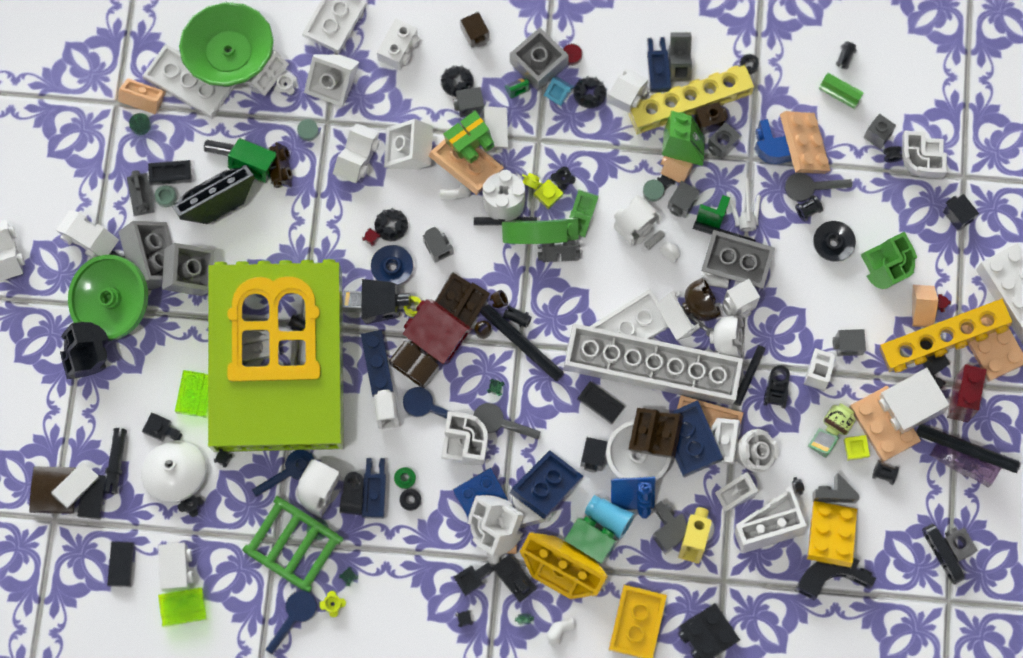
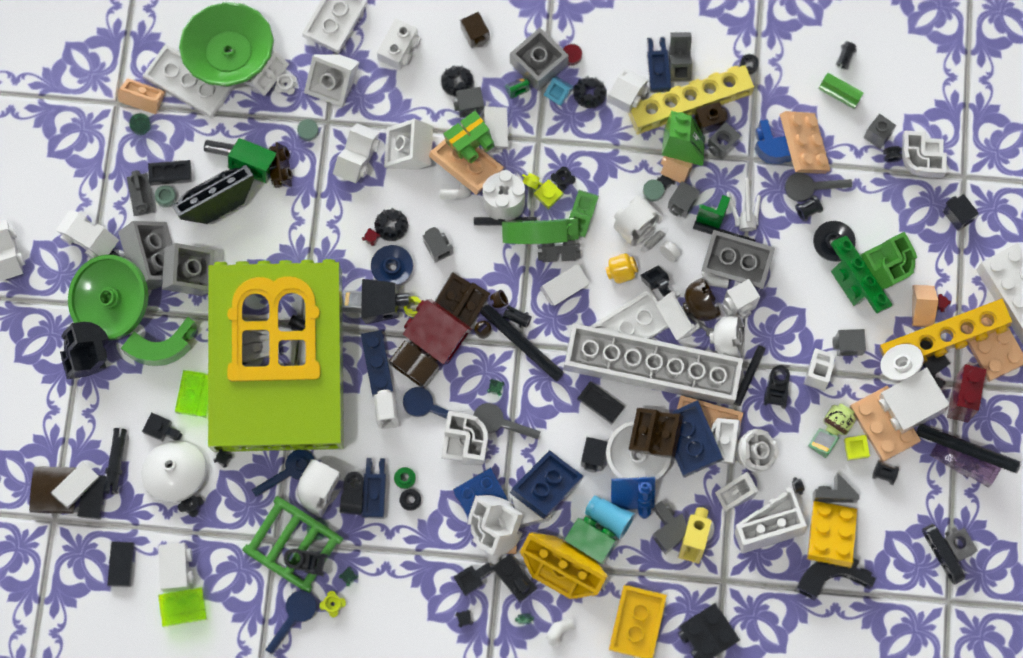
(161, 352): none -> bright green arch
(307, 561): none -> black piece
(564, 285): none -> white hinge
(622, 268): none -> yellow head
(658, 279): none -> black plate
(857, 278): none -> green bracket
(902, 362): none -> white dish

